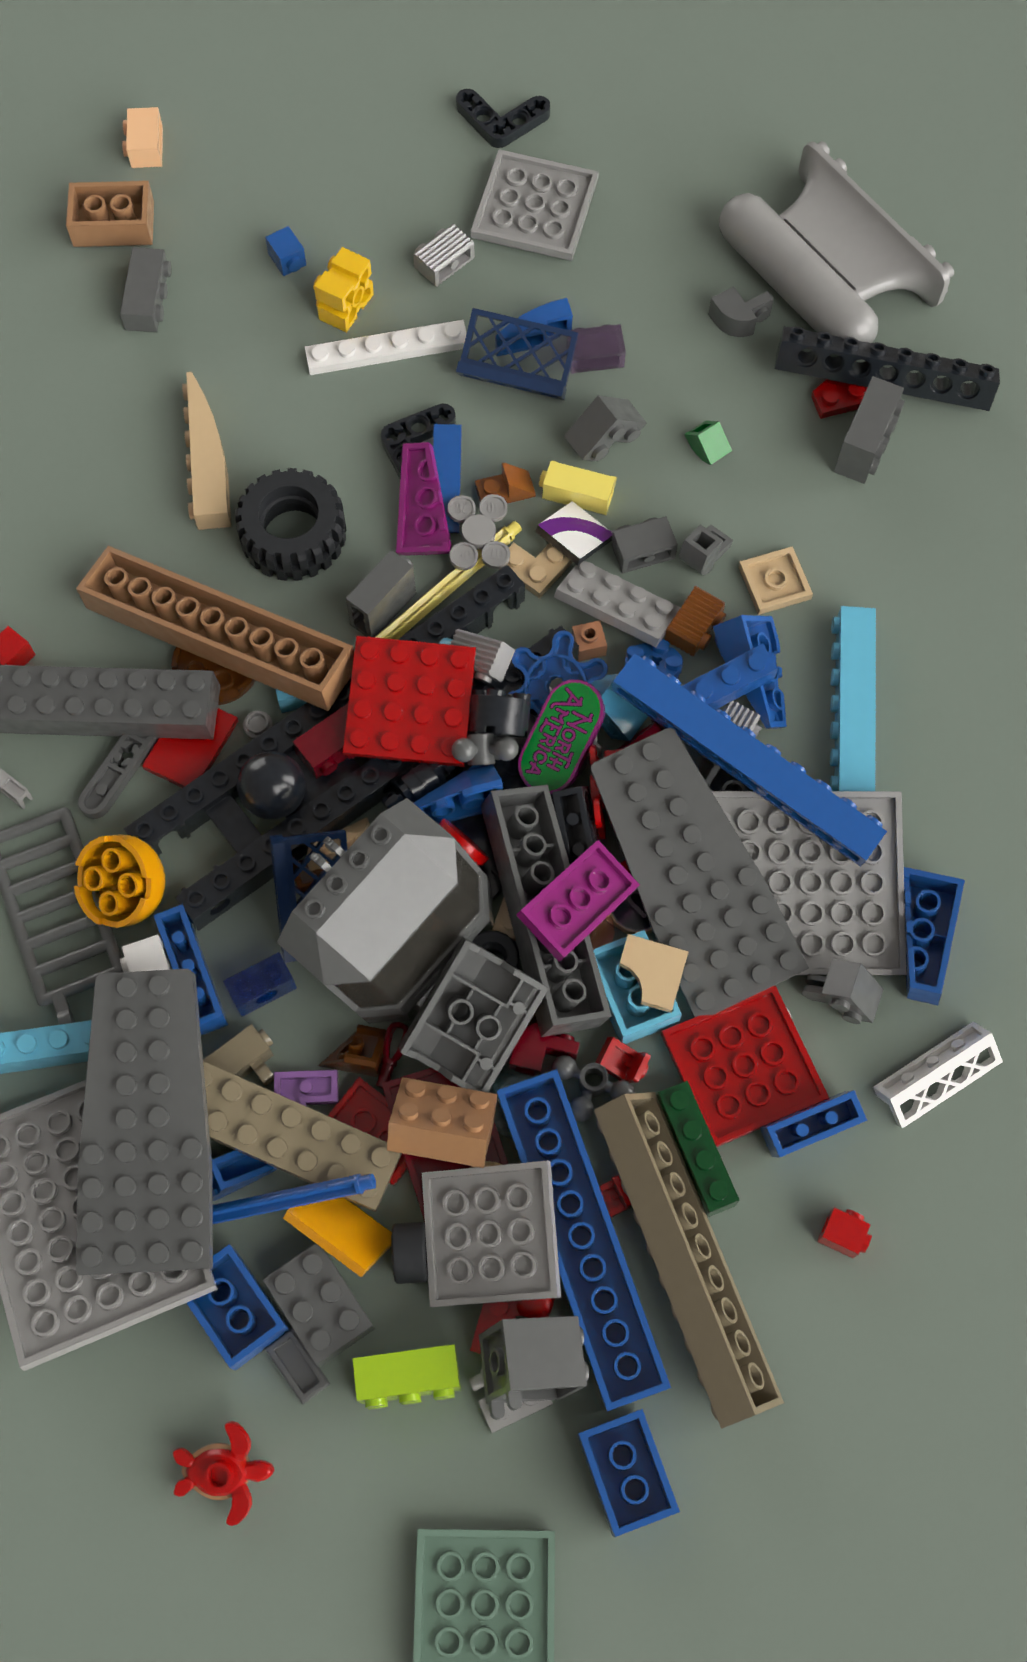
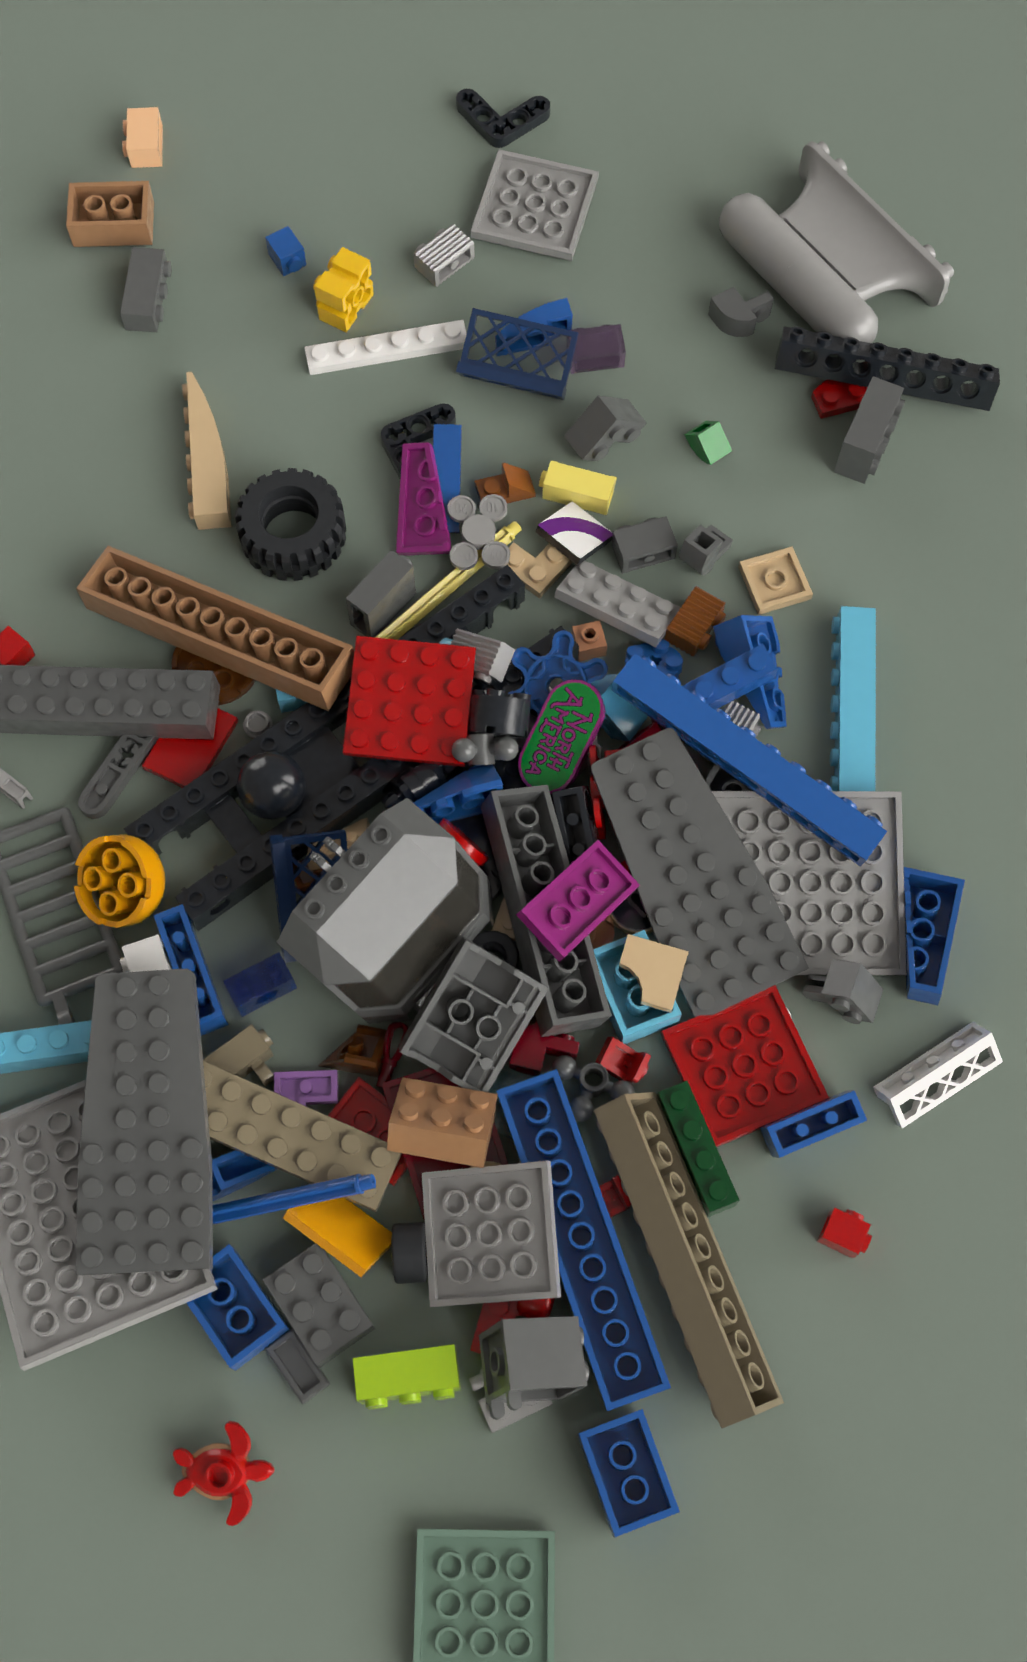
(323, 744): dark red brick -> none

